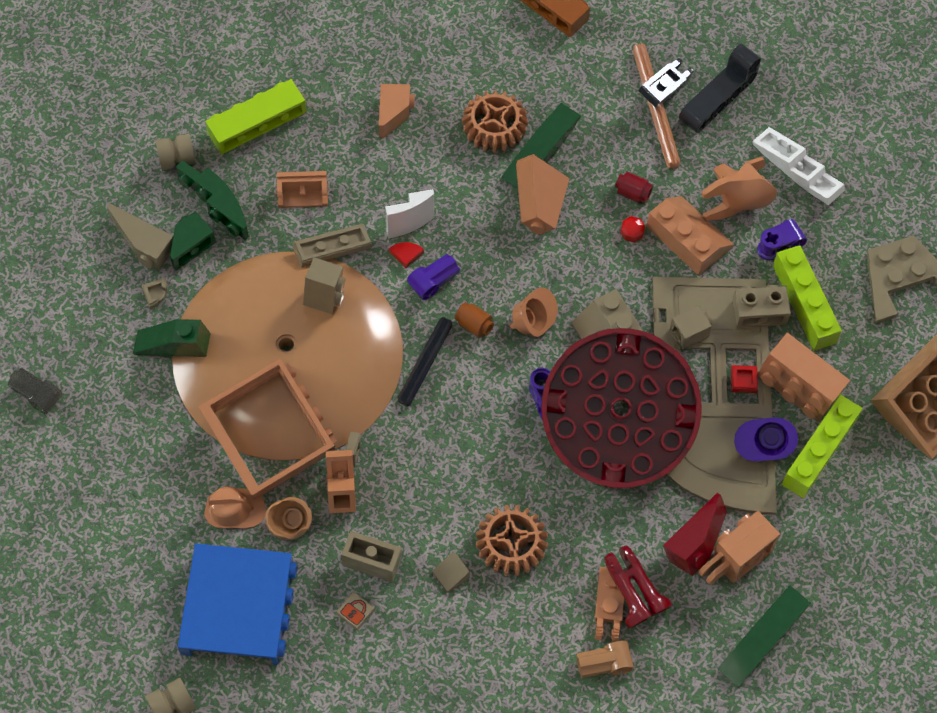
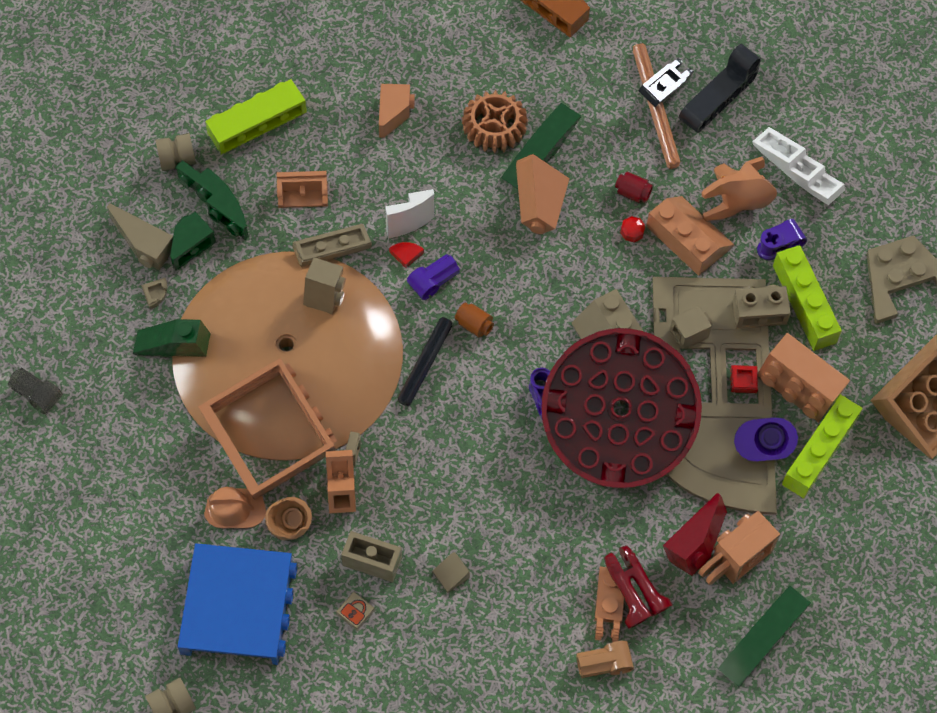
(502, 542): nougat gear -> none
(535, 313): nougat piece -> none

